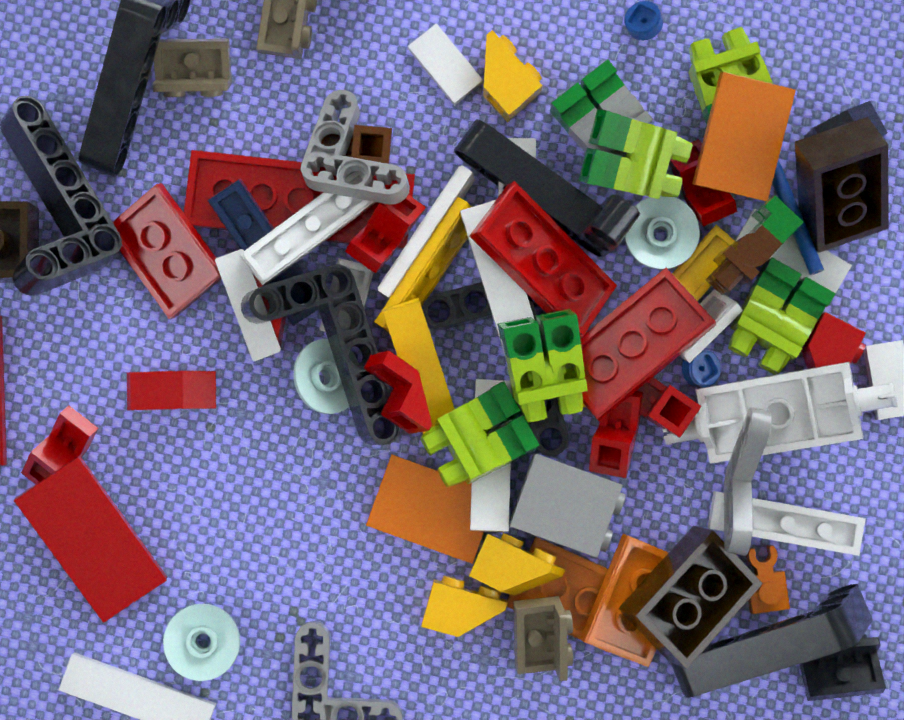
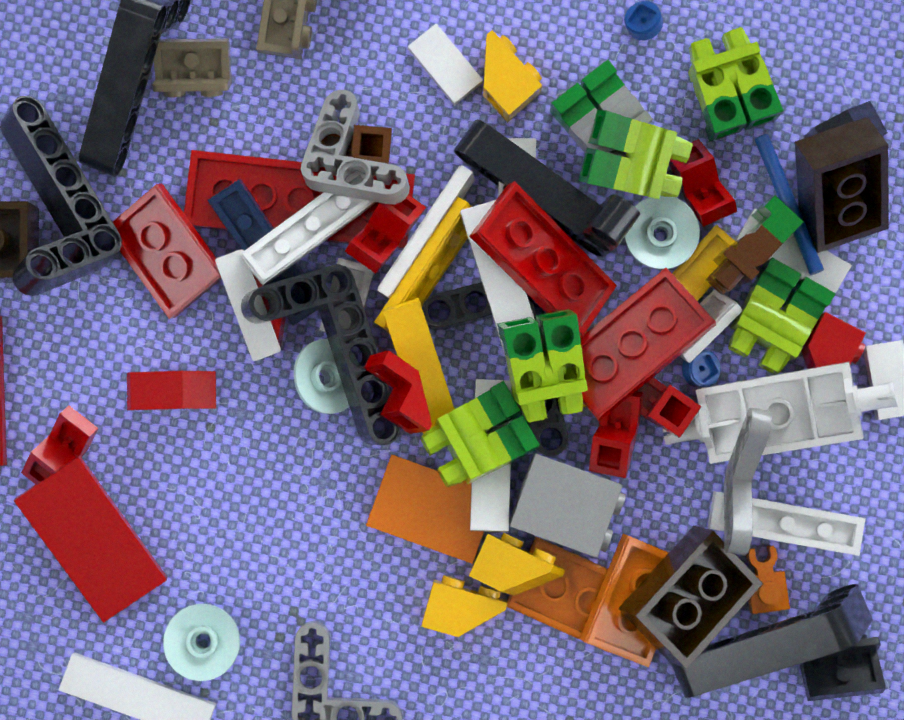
(542, 636): dark tan bracket -> none
(744, 136): orange tile -> none

